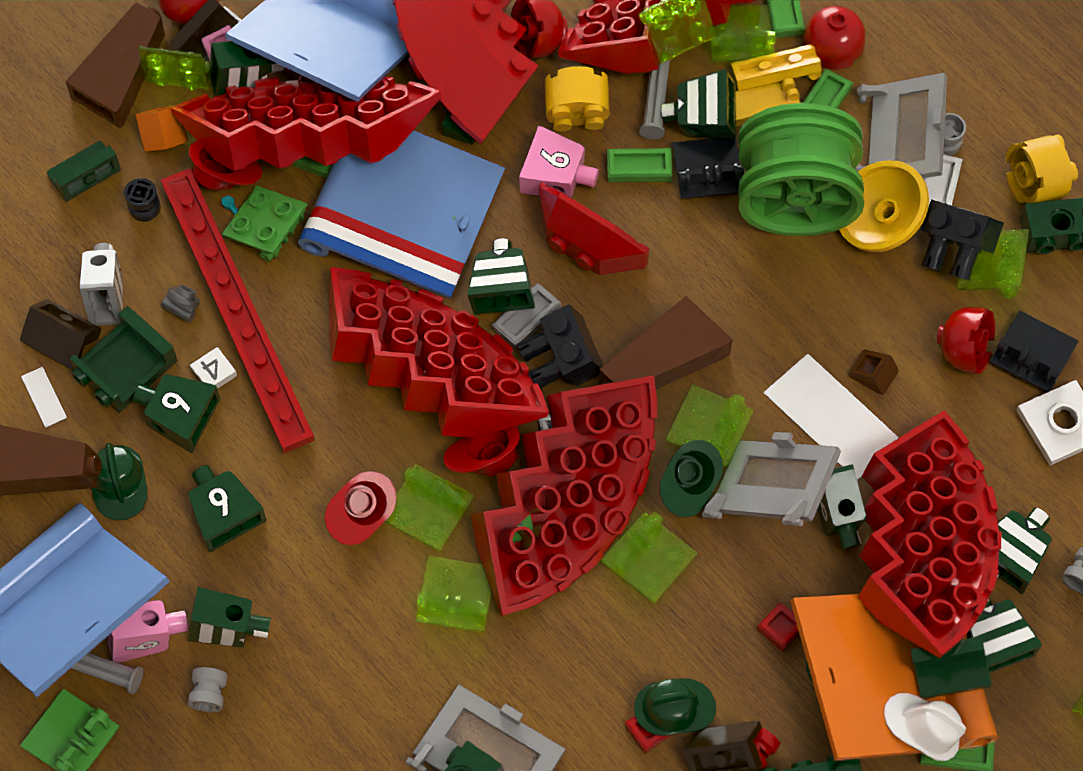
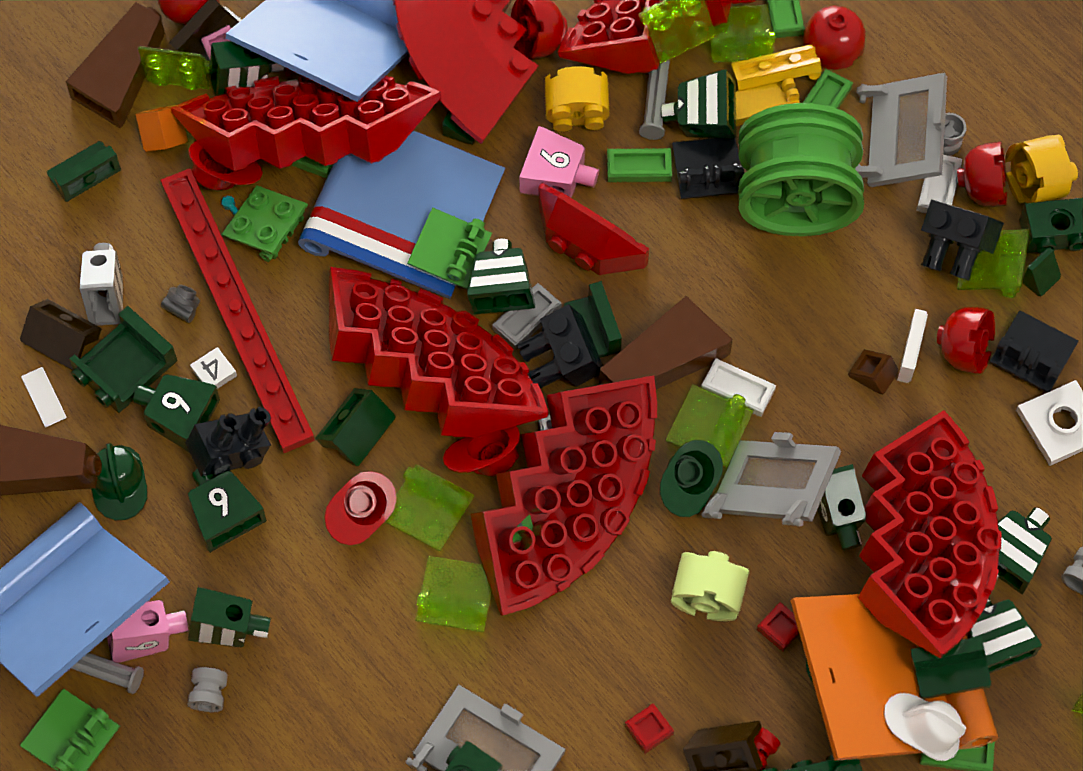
(142, 199): black wheel -> none
(229, 442): none -> black brick
(357, 425): none -> dark green panel
(449, 247): none -> bright green hinge
(599, 320): none -> dark green panel
(649, 556): clear neon green hinge -> none
(674, 707): dark green piece -> none
(709, 586): none -> yellowish green brick
(729, 380): none -> white tile
(830, 413): white sticker -> none
(888, 189): yellow dish -> none
(912, 346): none -> white tile
(985, 175): none -> red cylinder
(1042, 273): none -> dark green slope

